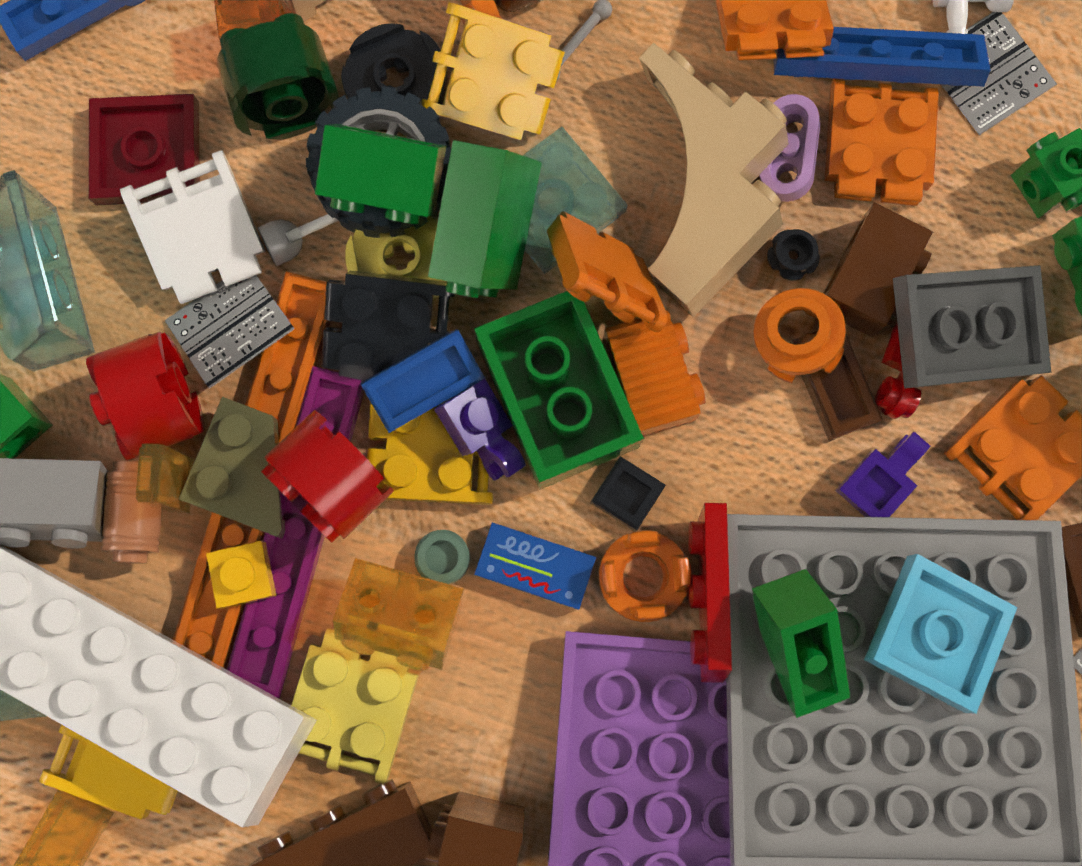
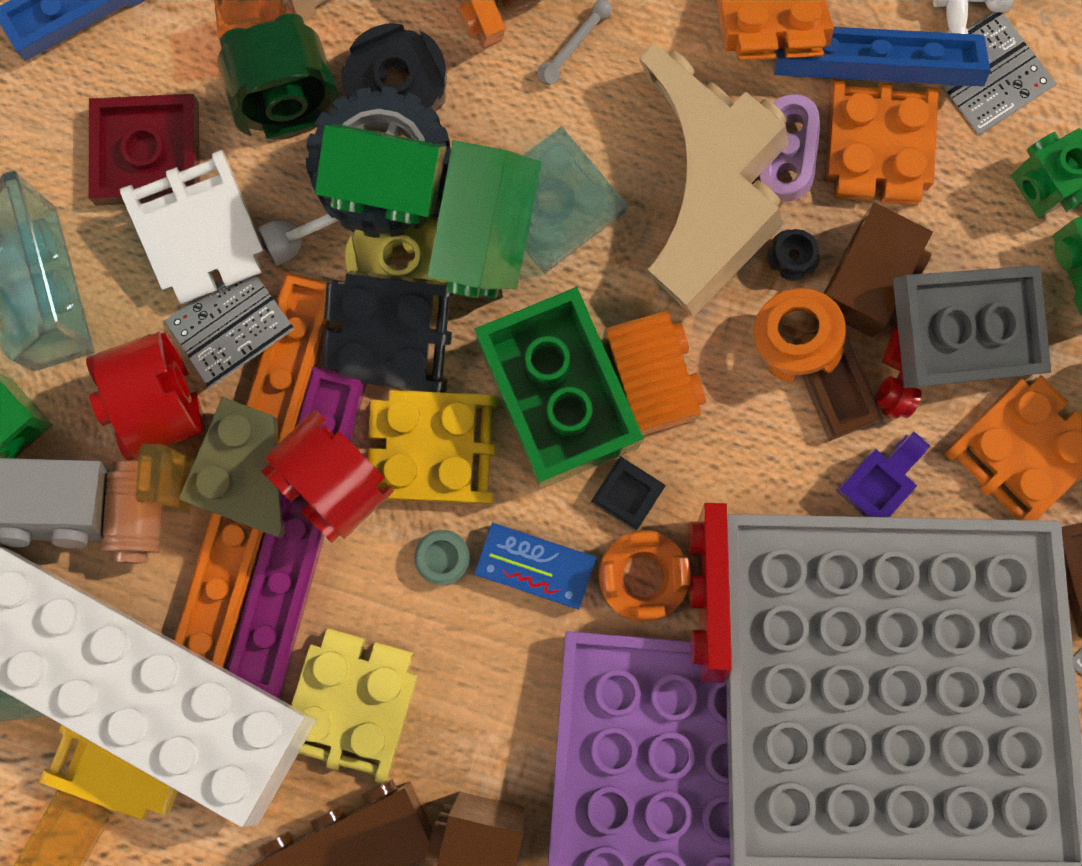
(241, 574): yellow plate -> none
(397, 615): clear yellow brick -> none
(422, 380): blue tile -> none
(476, 424): dark purple plate -> none
(494, 74): yellow plate -> none
(605, 269): orange plate -> none
(803, 641): green slope -> none
(941, 633): medium azure plate -> none

